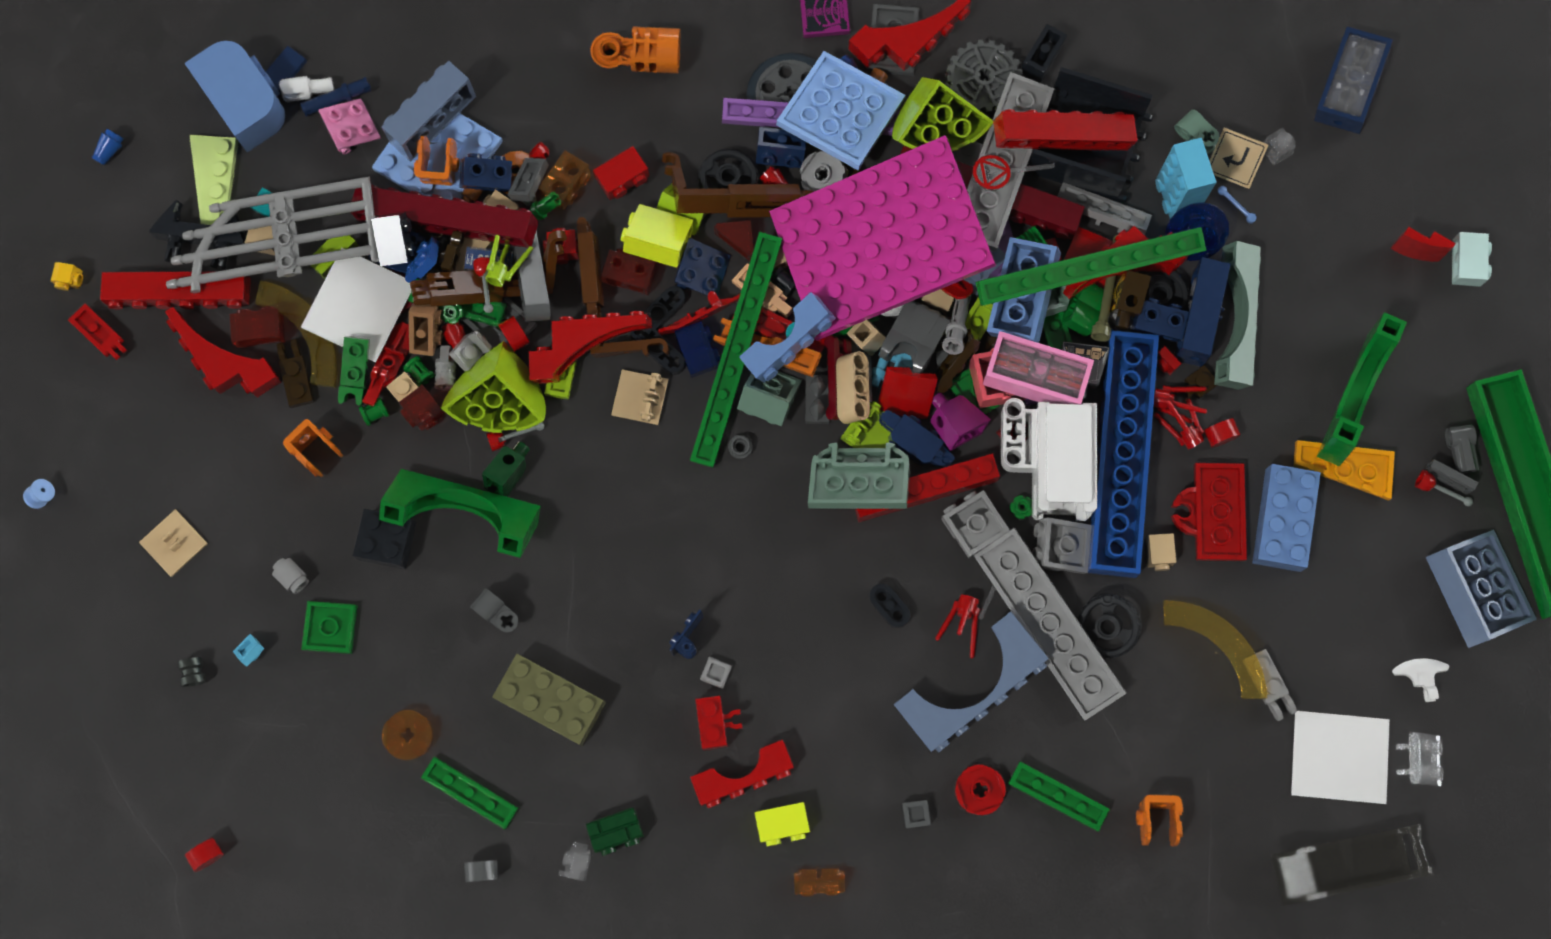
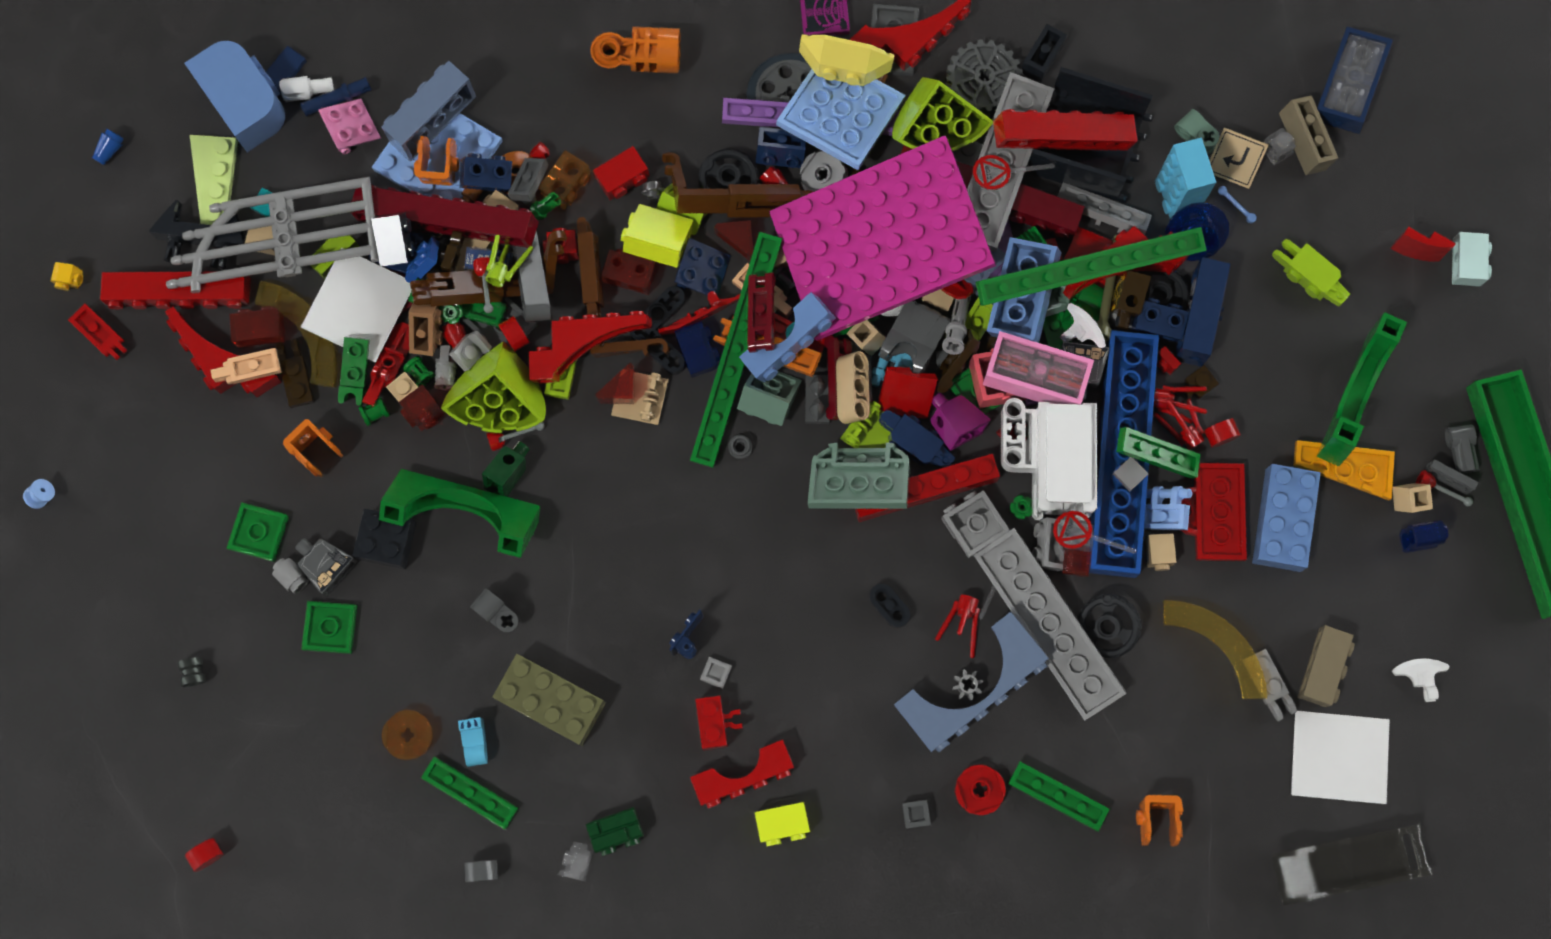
(173, 543): tan piece -> none
(248, 367): none -> light nougat hinge
(248, 650): medium azure plate -> none
(257, 532): none -> green tile
(324, 564): none -> dark grey torso
(474, 741): none -> medium azure leg
(619, 389): none -> clear red slope
(652, 189): none -> flat silver plate
(761, 312): none -> dark red plate
(808, 884): clear orange hinge -> none
(845, 59): none -> light yellow wedge
(974, 684): none -> light grey gear
(1074, 531): none -> piece
(1076, 562): none -> clear red tile
(1083, 327): none -> white piece
(1130, 473): none -> light grey tile
(1158, 452): none -> green plate
(1167, 516): none -> light blue plate
(1236, 364): sand green arch -> none
(1310, 135): none -> dark tan brick
(1312, 272): none -> lime hinge
(1326, 666): none -> dark tan brick
(1412, 497): none -> tan brick
(1423, 536): none -> clear blue brick
(1424, 759): clear plate -> none
(1481, 588): sand blue slope -> none

